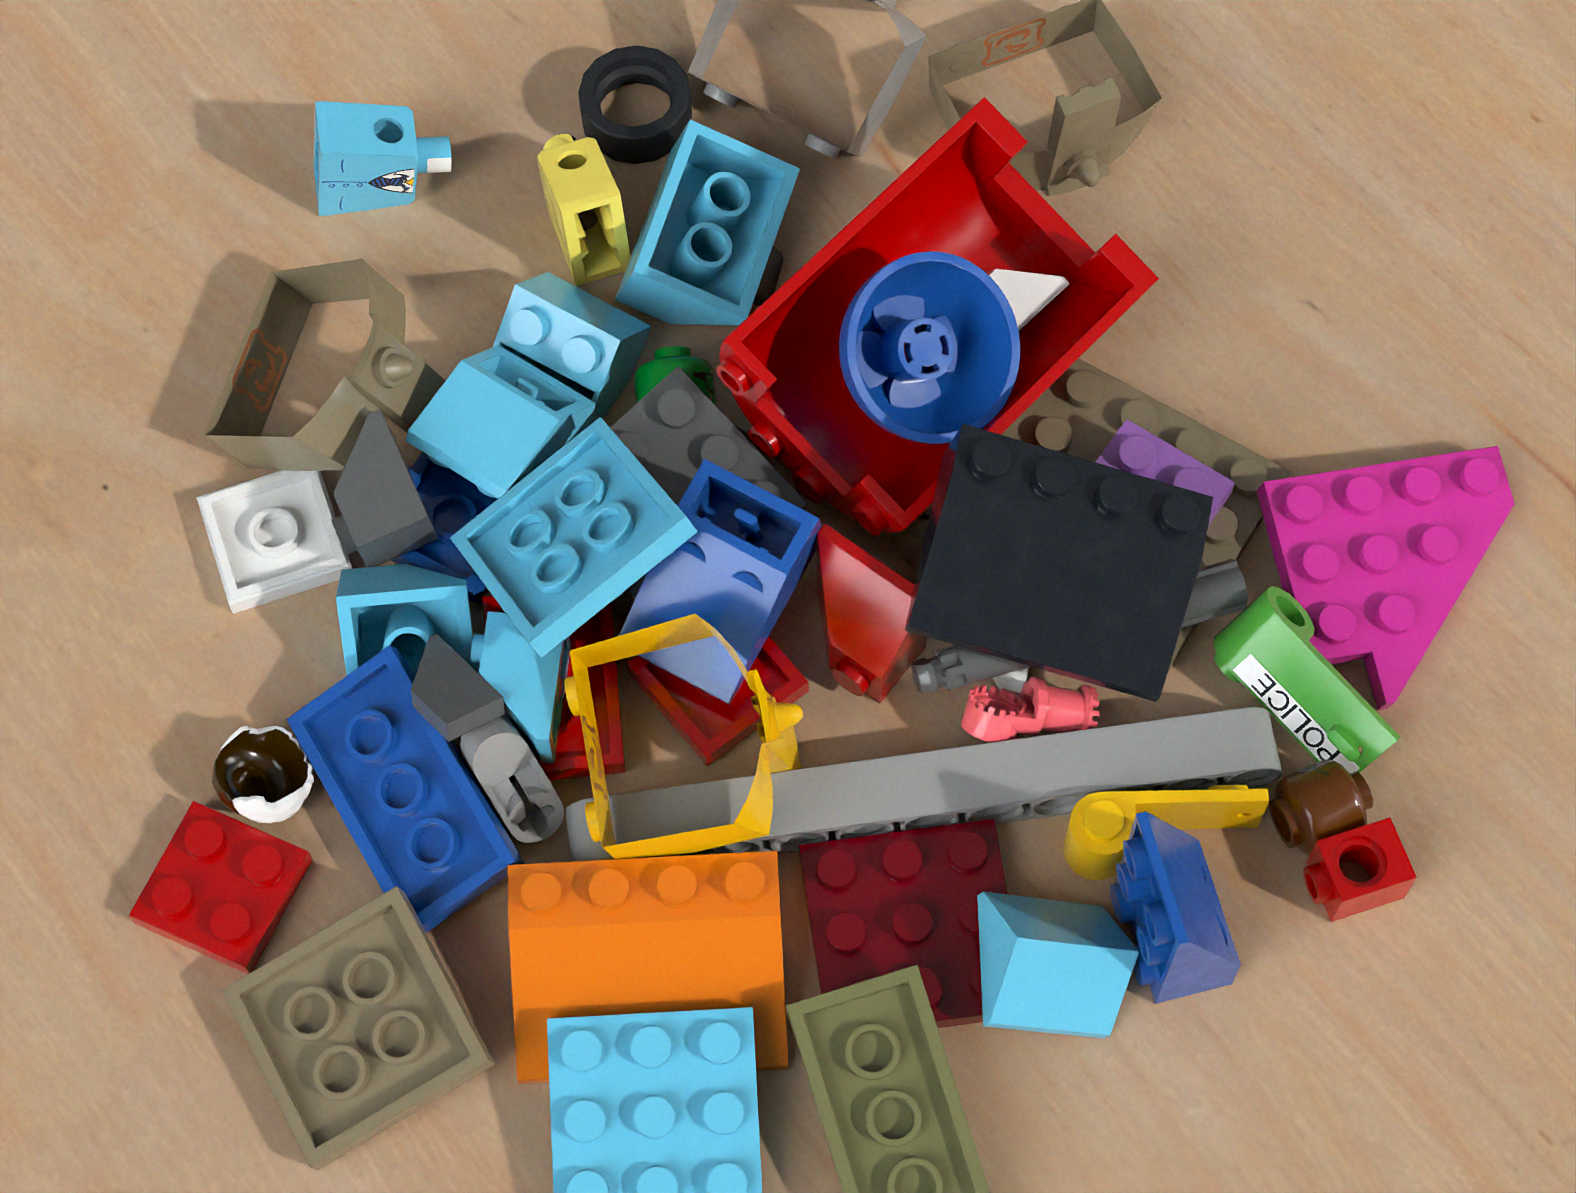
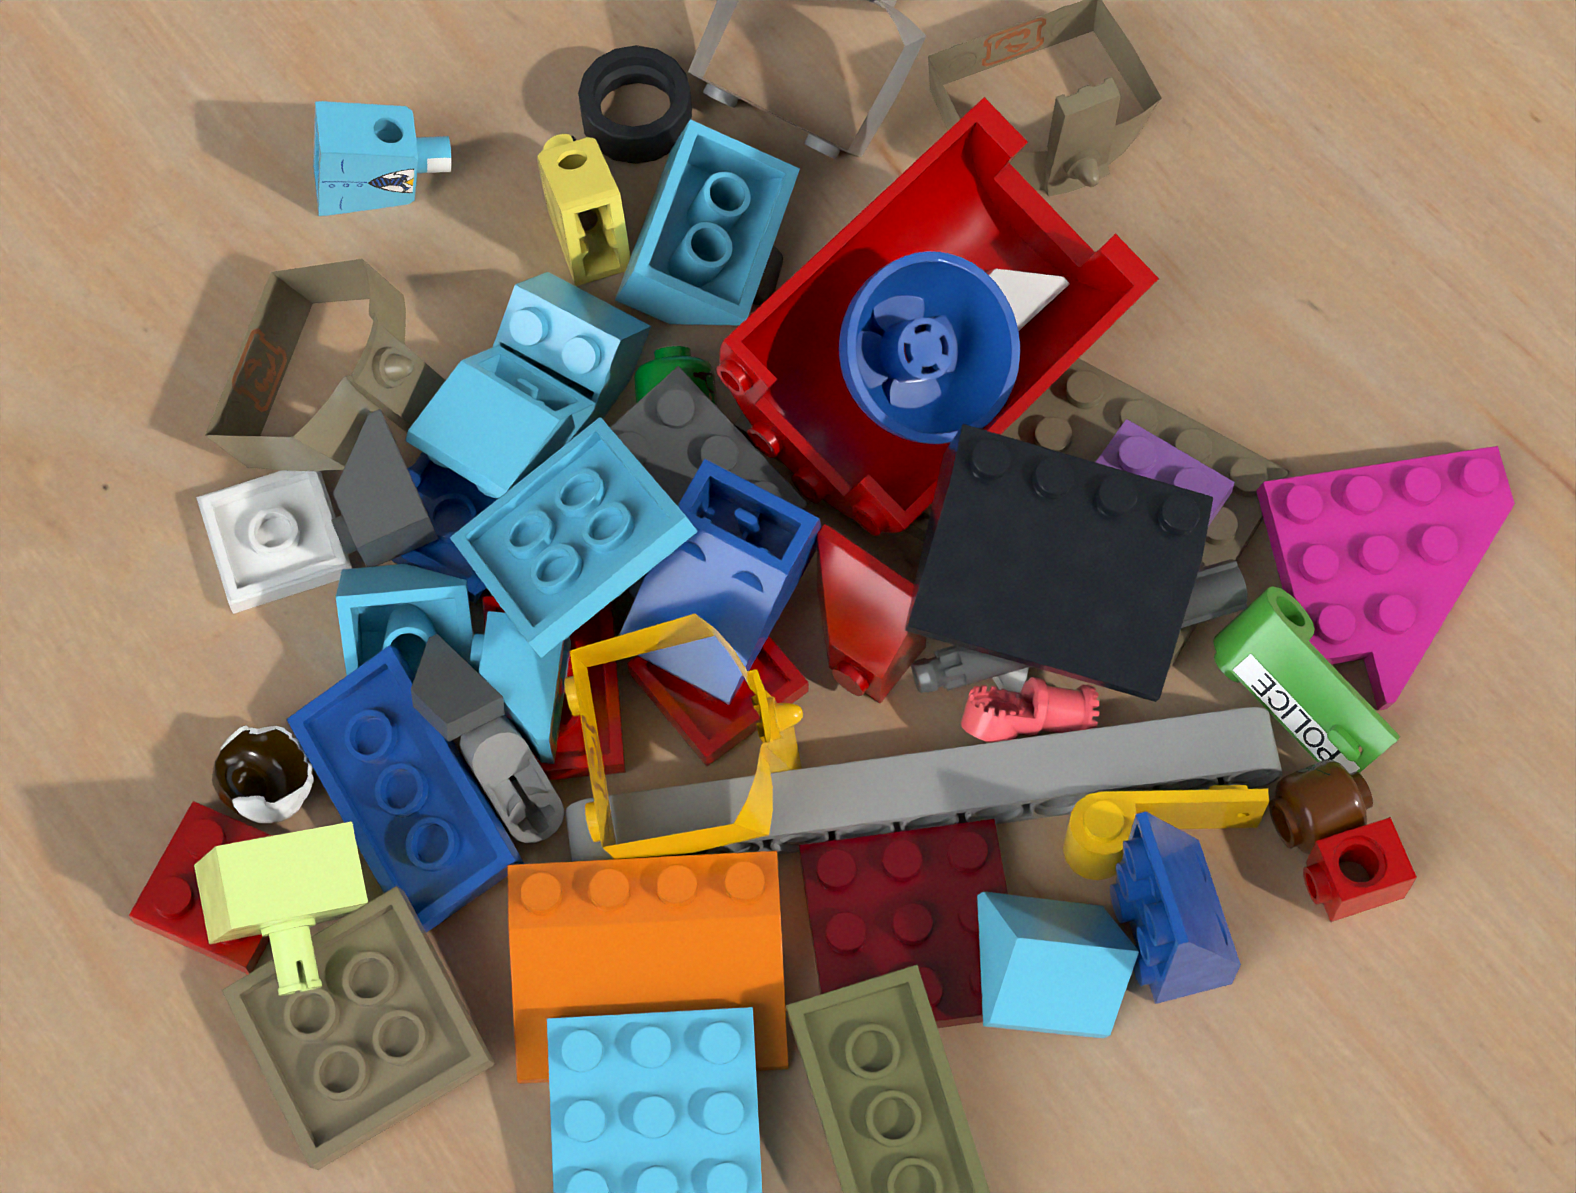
(281, 890): none -> yellowish green brick

